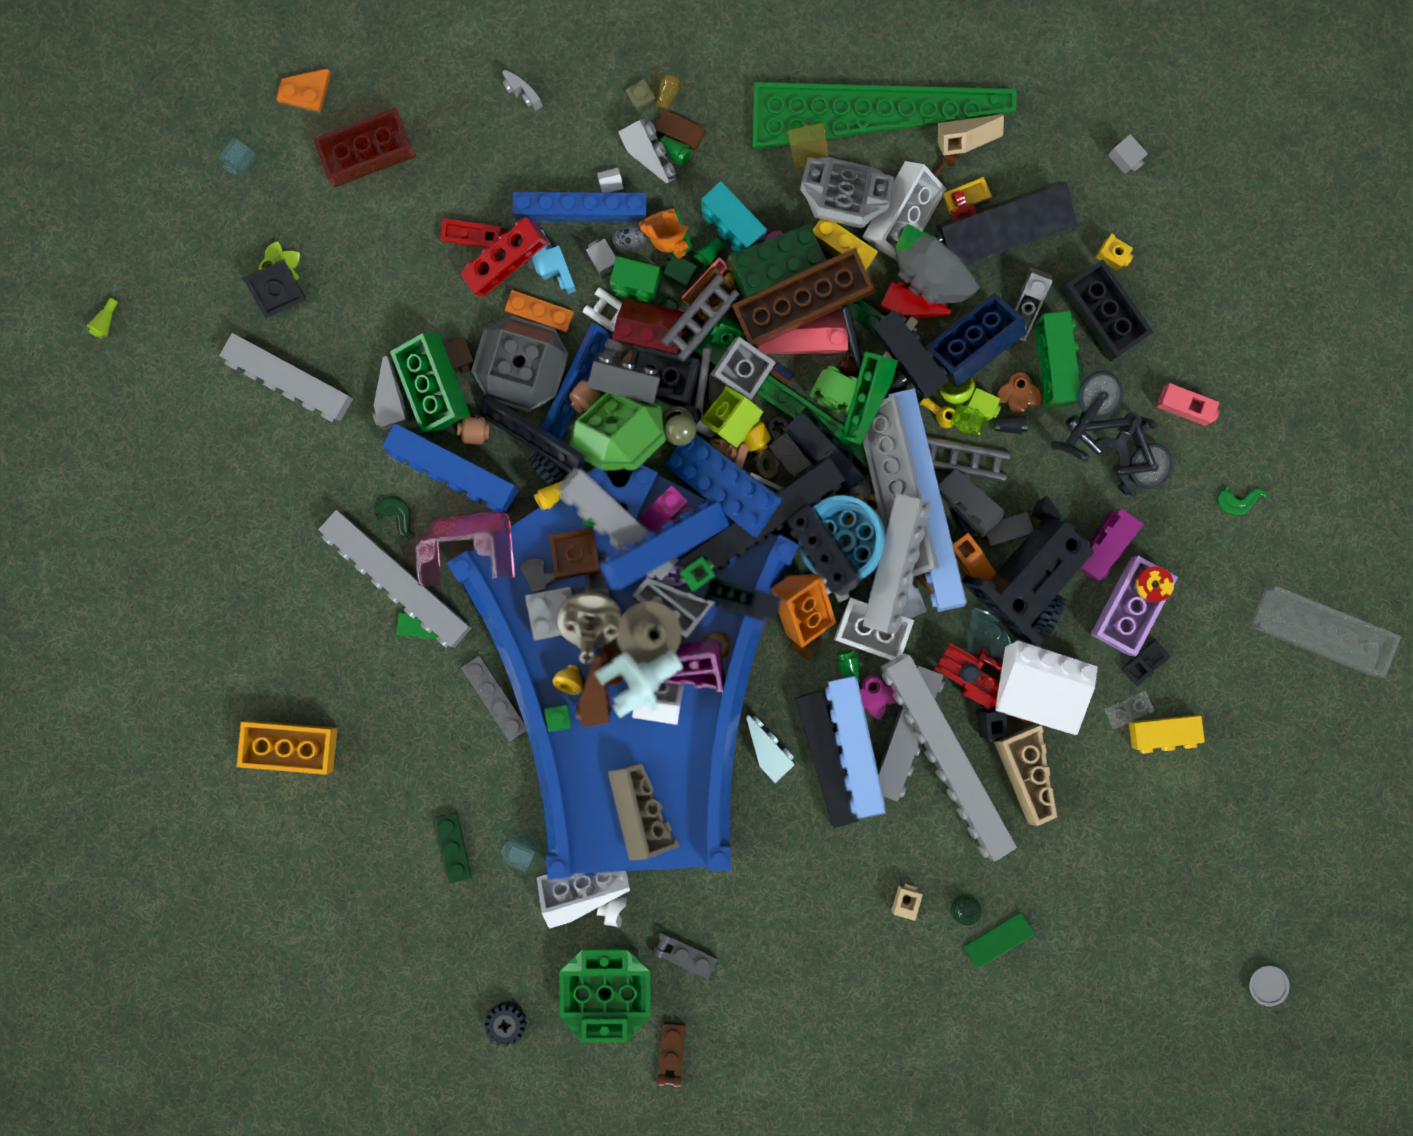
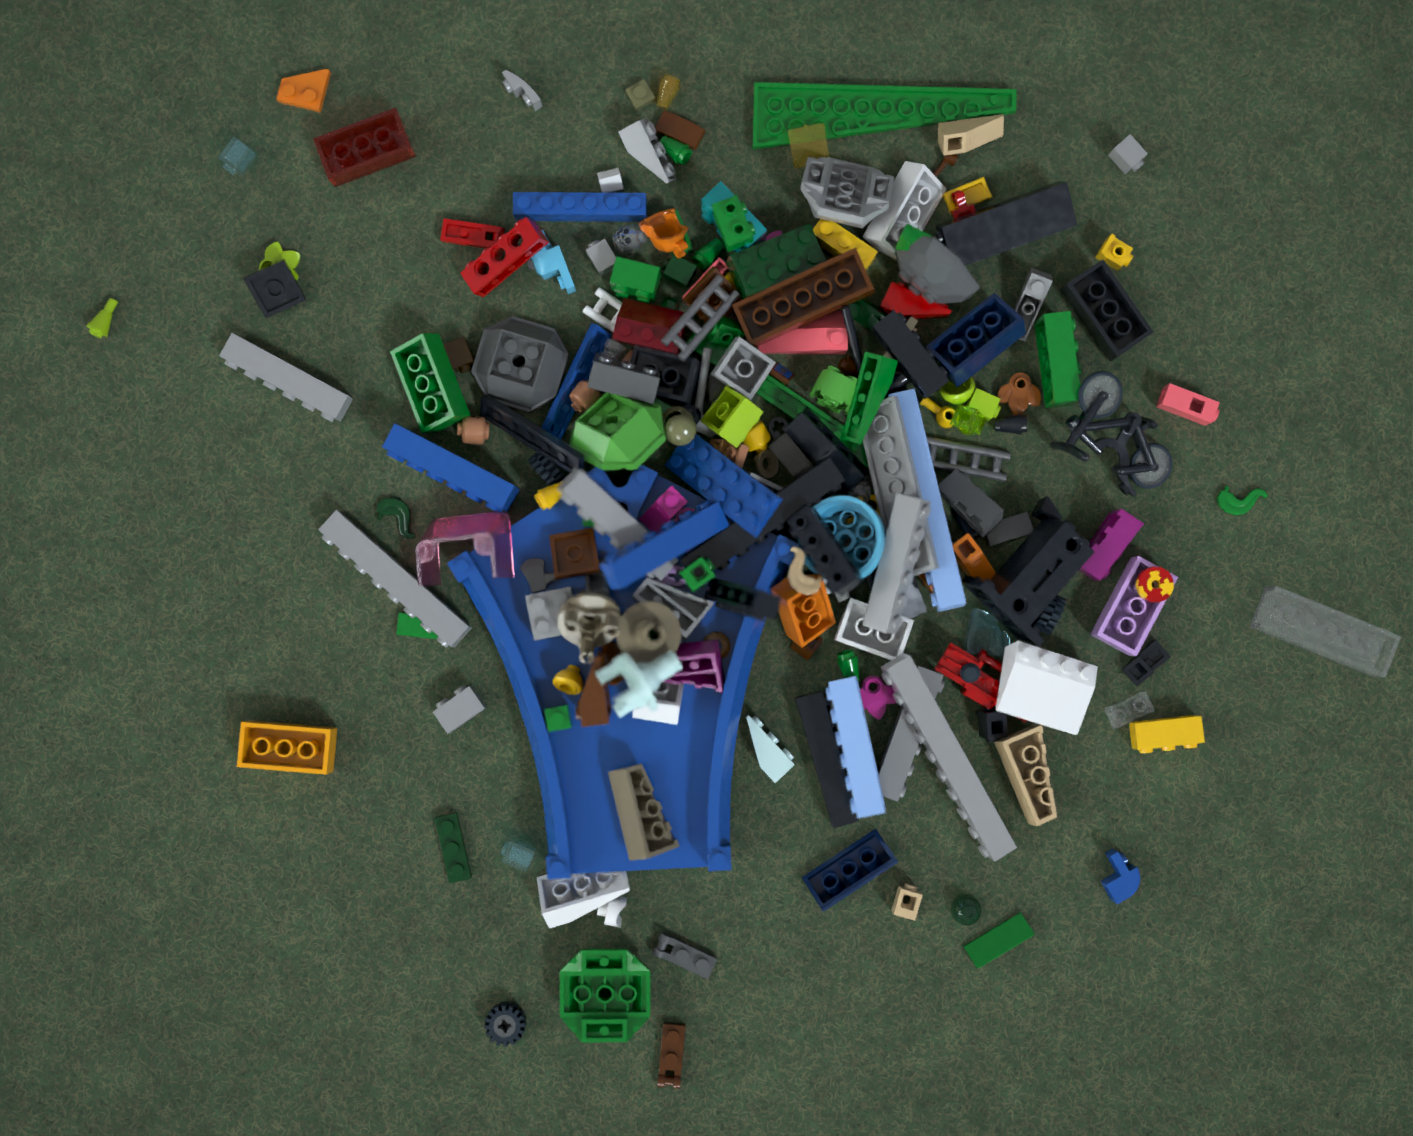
(388, 400): light grey slope -> none
(459, 709): none -> light grey brick
(494, 698): flat silver plate -> none
(539, 311): orange plate -> none
(733, 223): none -> green brick
(800, 582): none -> tan piece
(849, 870): none -> dark blue slope
(1125, 879): none -> blue brick
(1269, 986): light grey piece -> none

